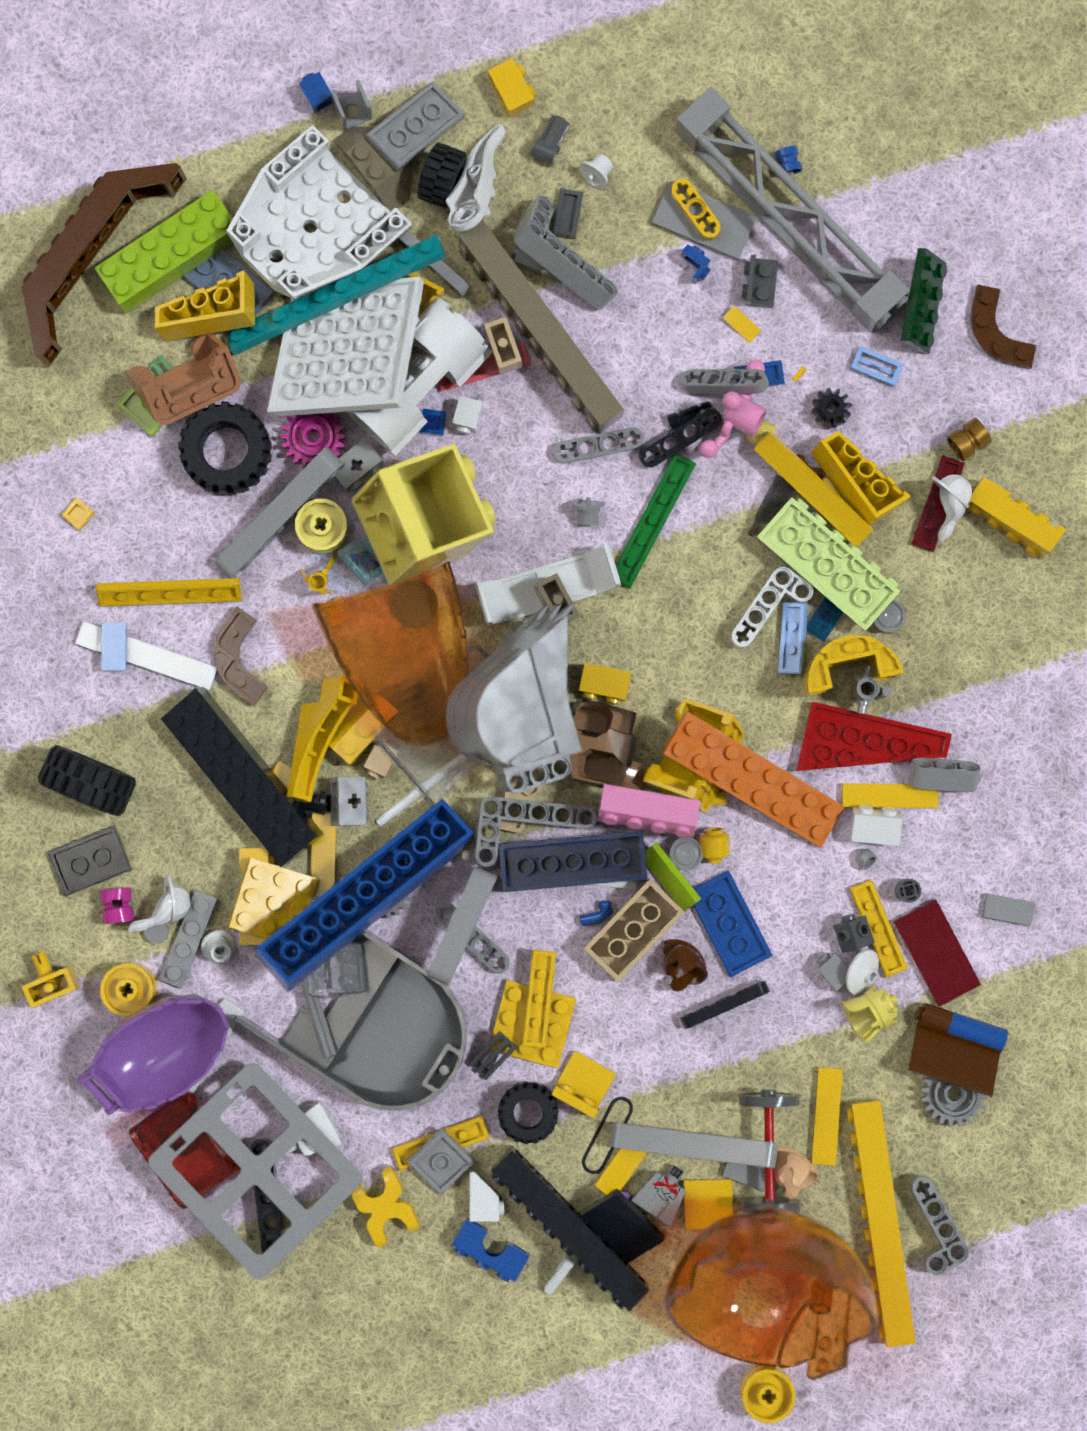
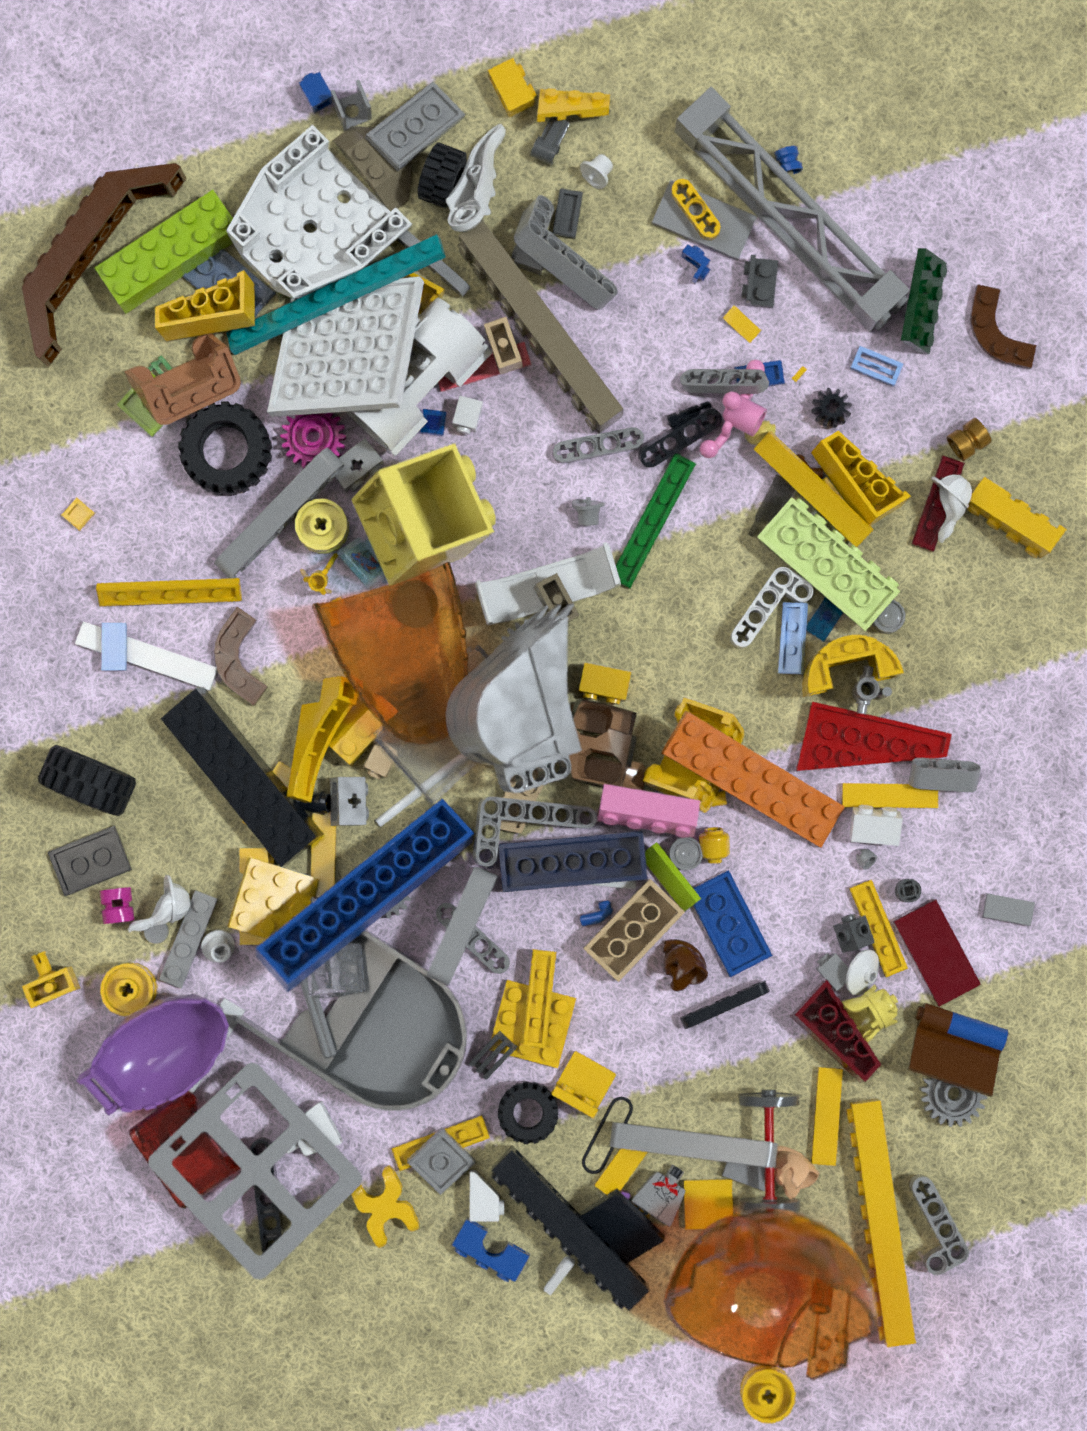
(565, 103): none -> yellow wing
(834, 1030): none -> dark red wedge

